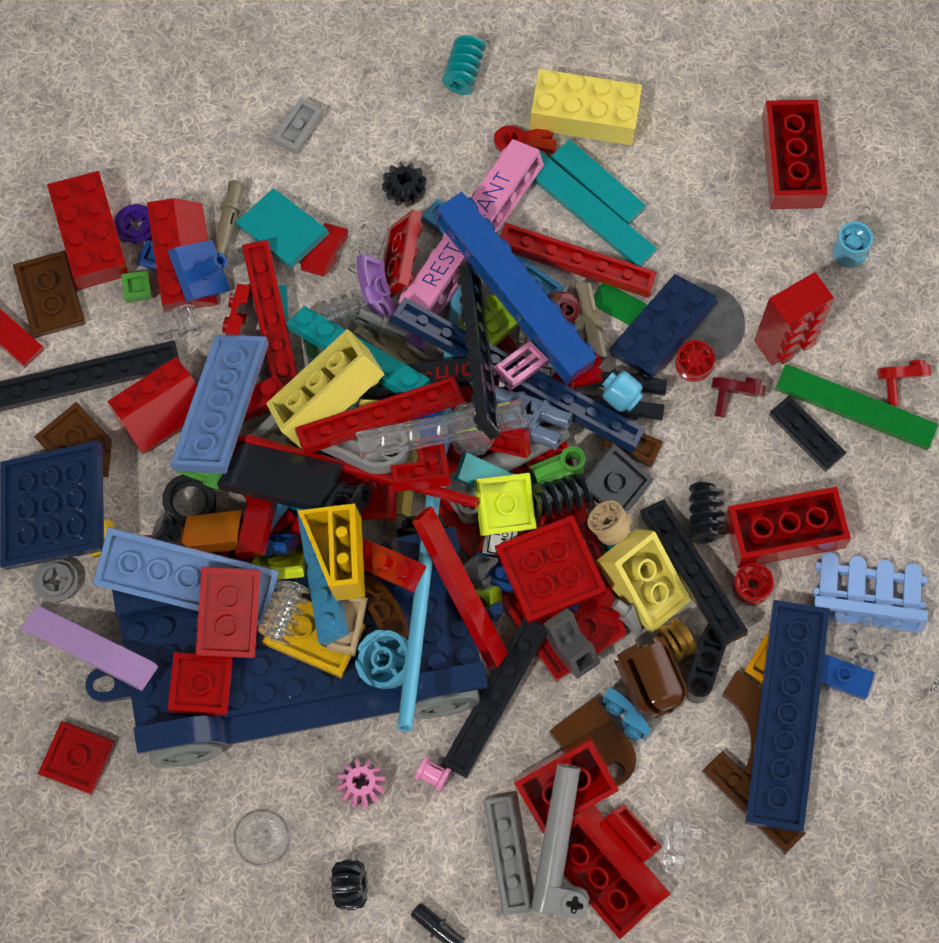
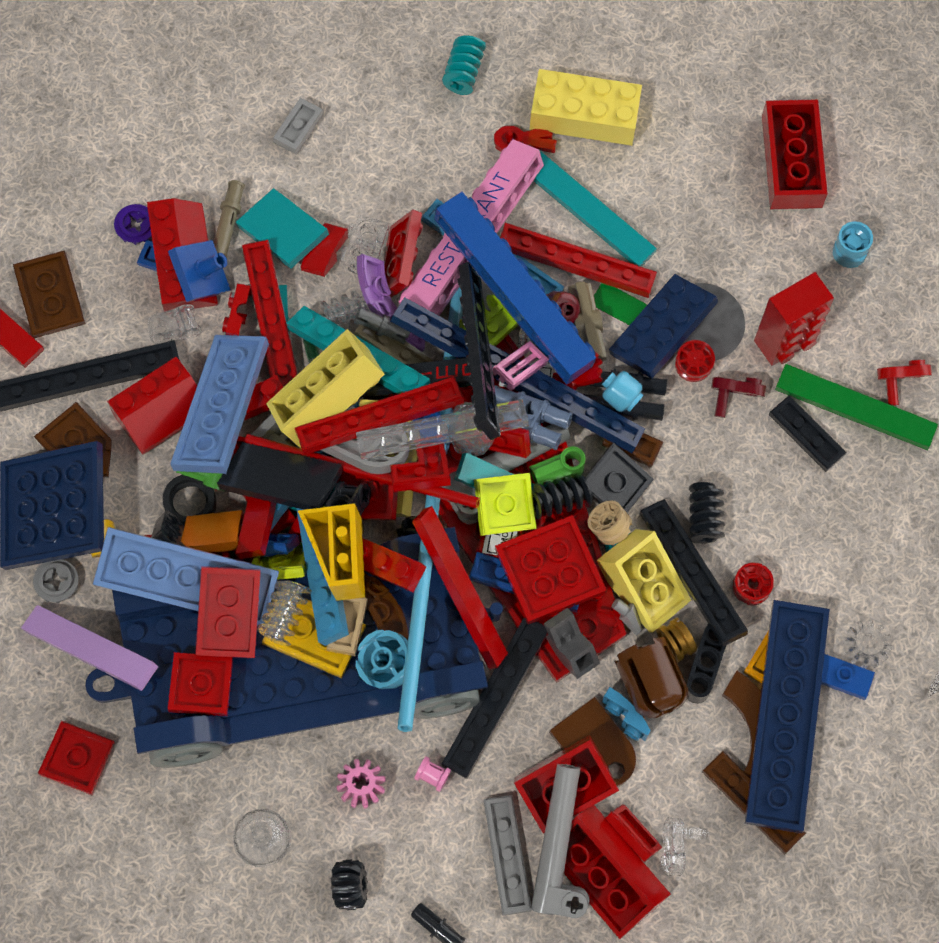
(87, 230): red brick -> none
(136, 286): bright green plate -> none
(395, 186): black gear -> none
(478, 575): dark grey leg -> none
(598, 181): teal tile -> none
(787, 527): red brick -> none
(882, 608): light blue fence -> none

